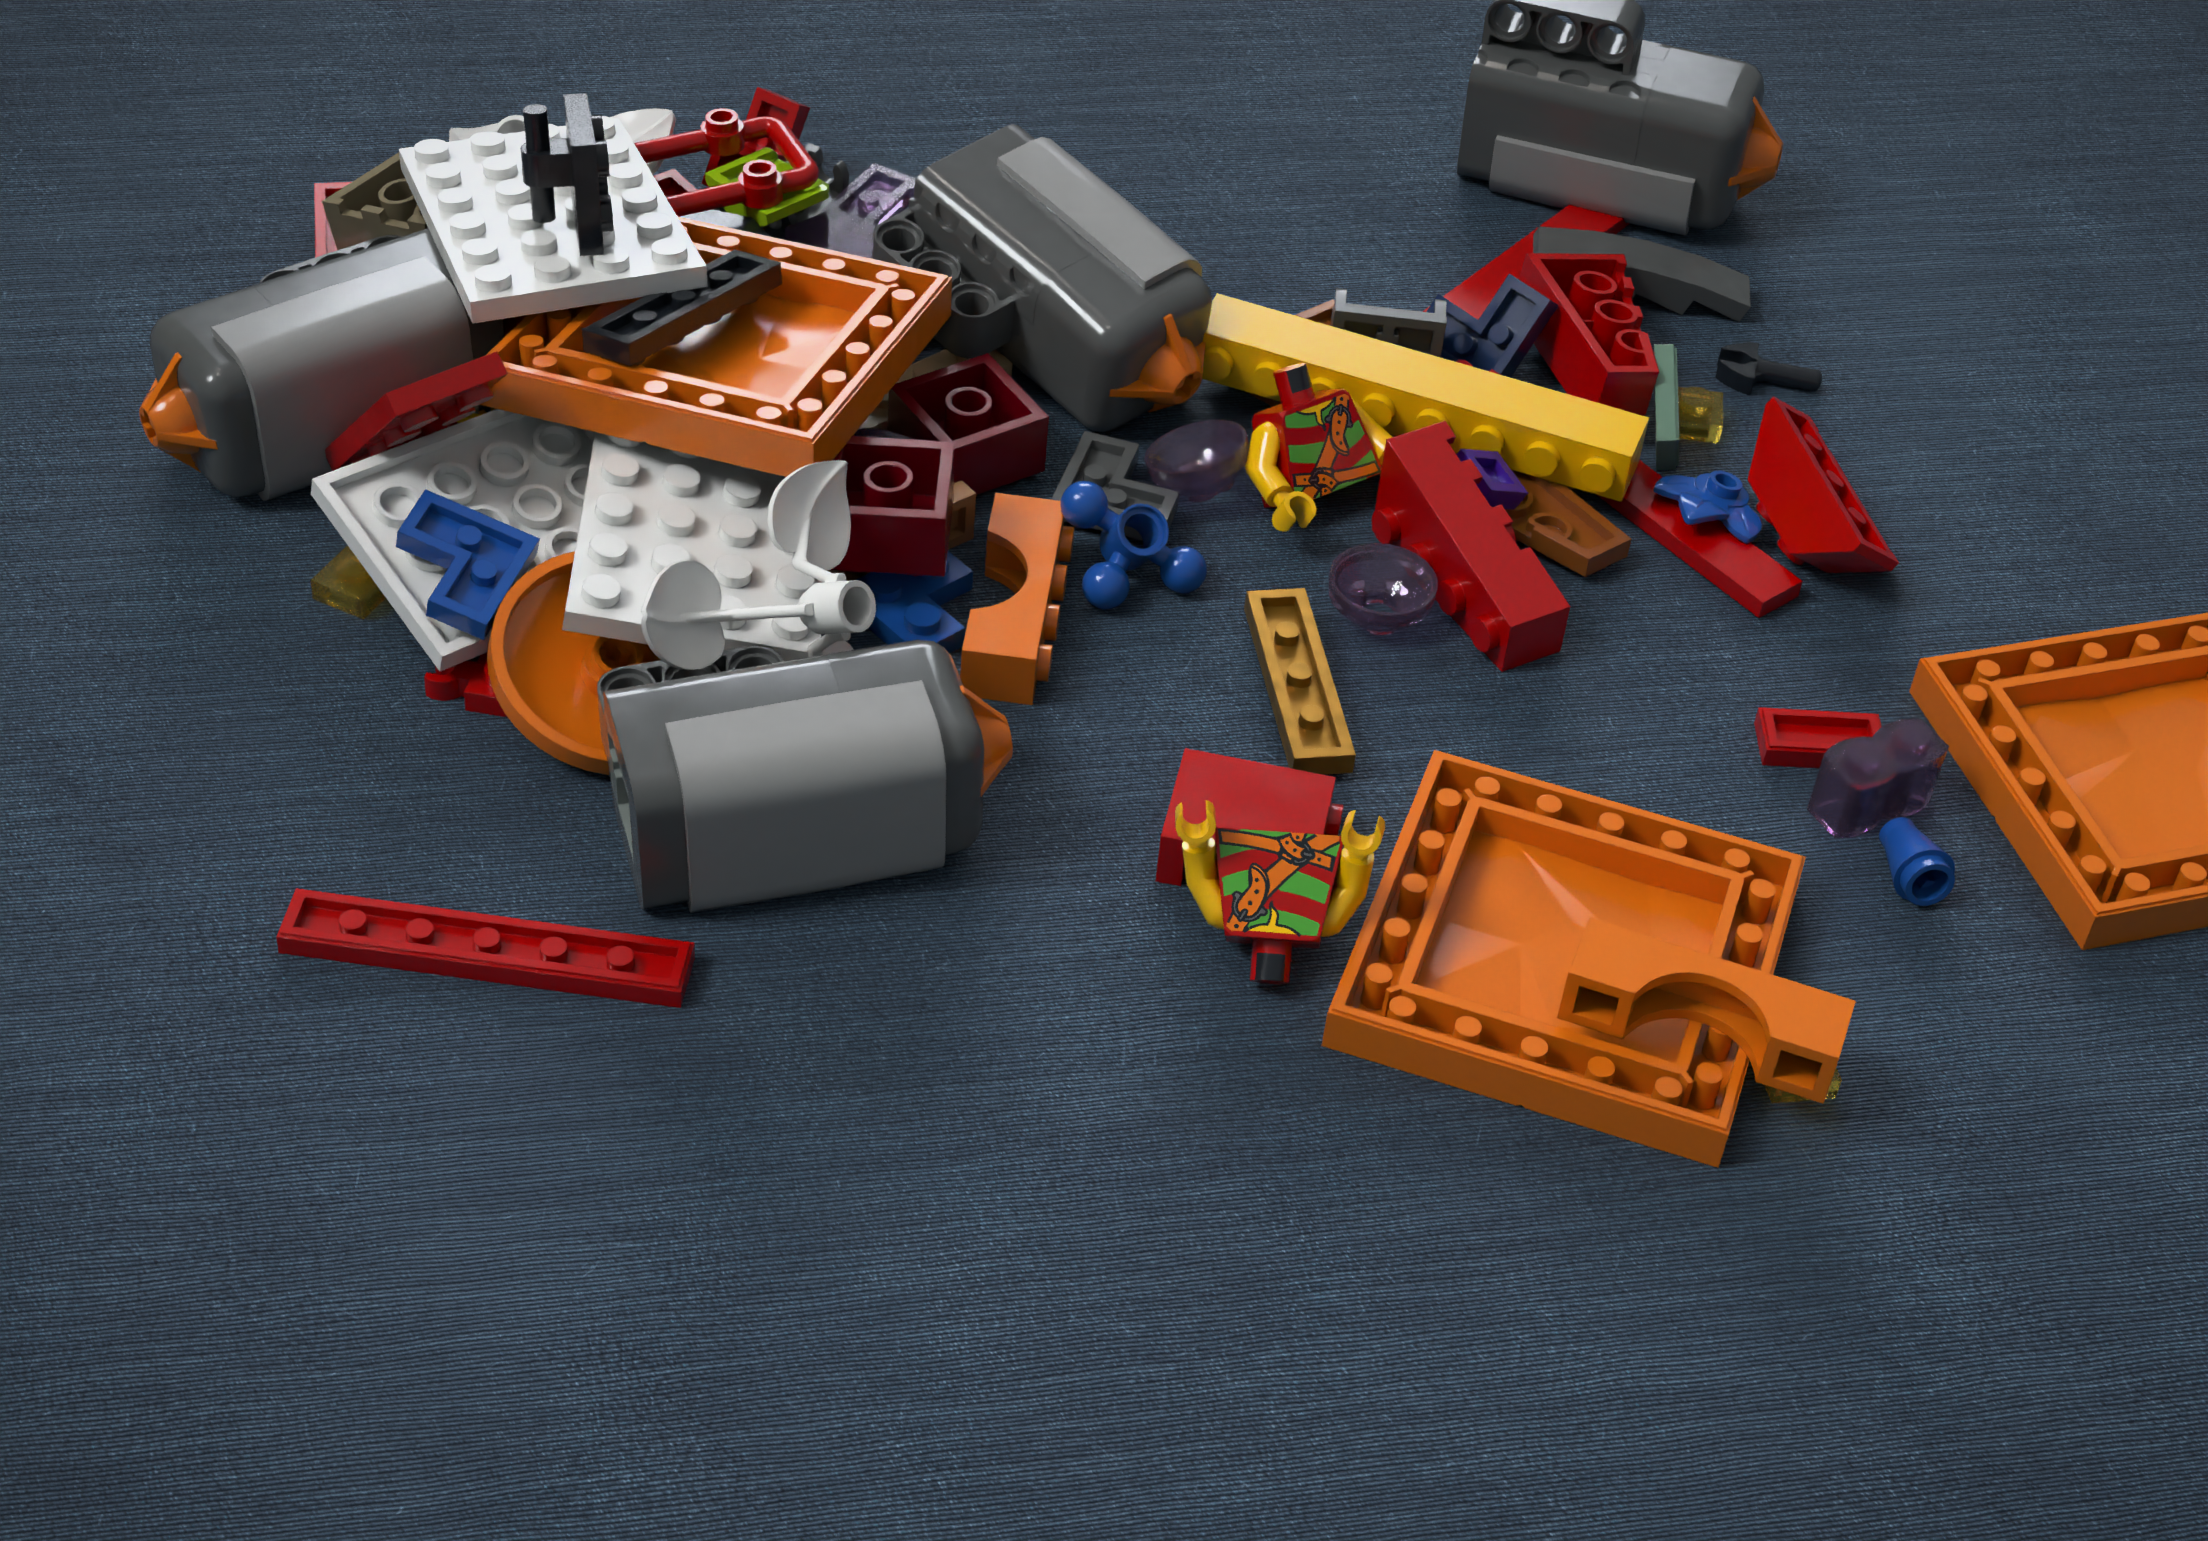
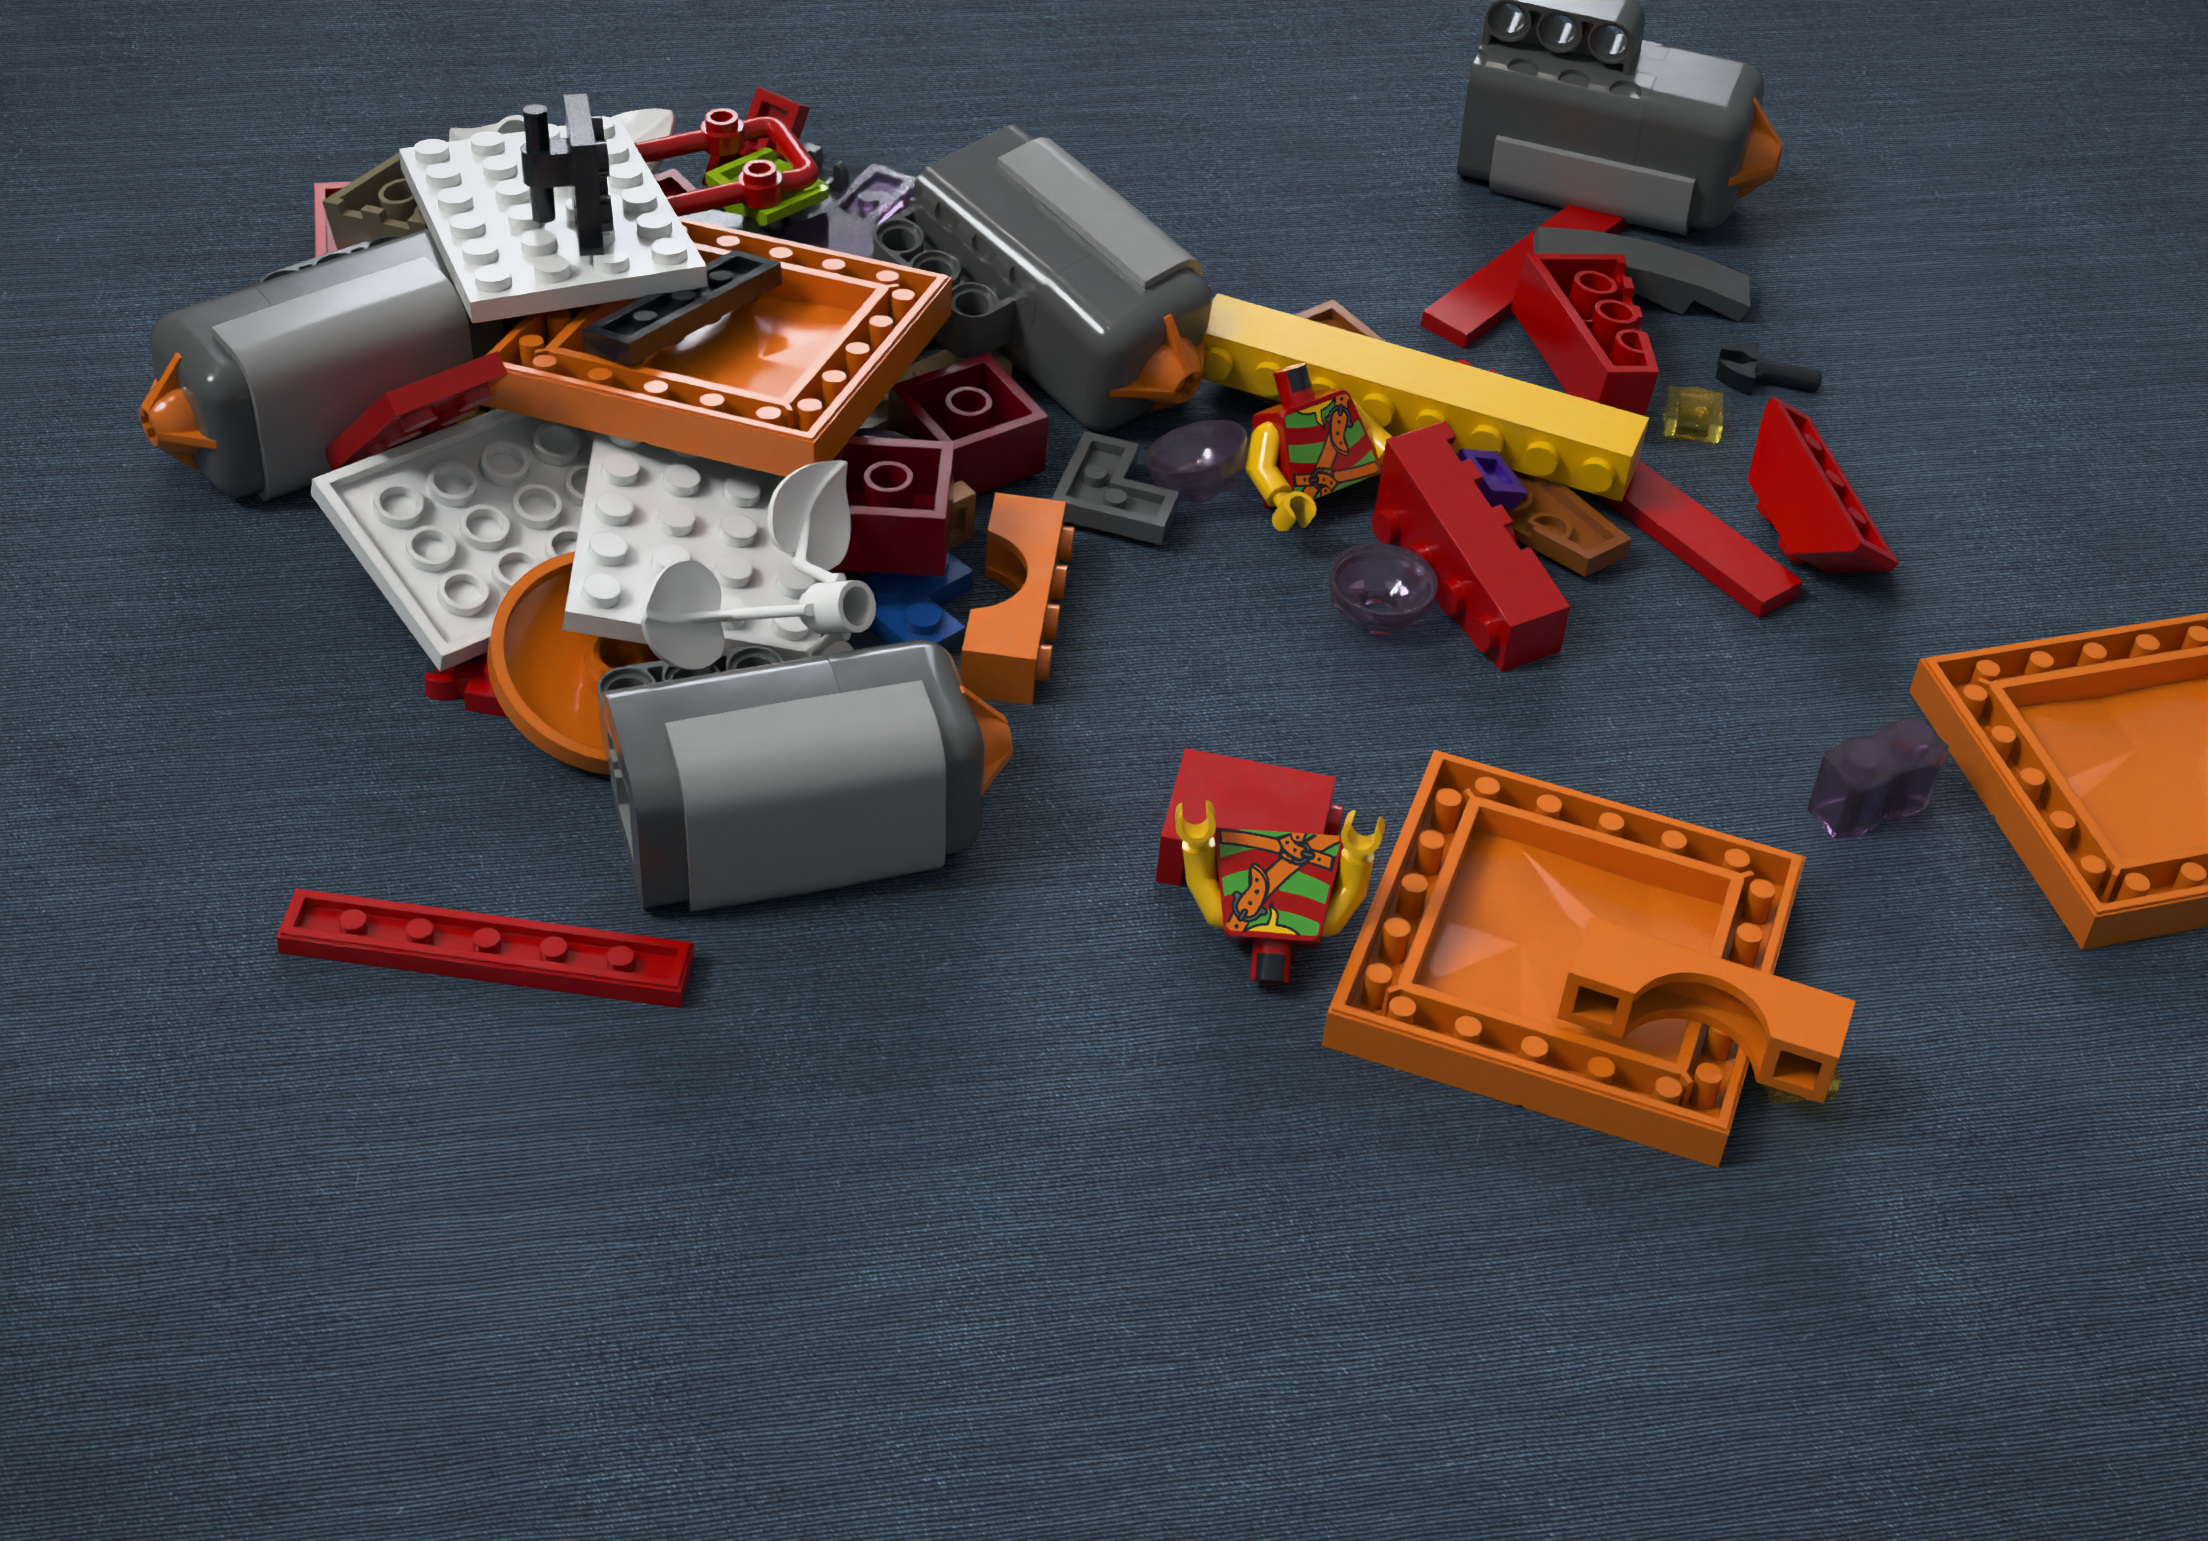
(346, 586): clear yellow plate -> none
(479, 556): blue plate -> none
(1107, 582): blue piece -> none
(1299, 681): pearl gold plate -> none
(1397, 326): dark grey hinge -> none
(1503, 330): dark blue plate -> none
(1666, 408): sand green tile -> none
(1713, 498): blue plate -> none
(1804, 736): red tile -> none
(1916, 864): blue cone -> none

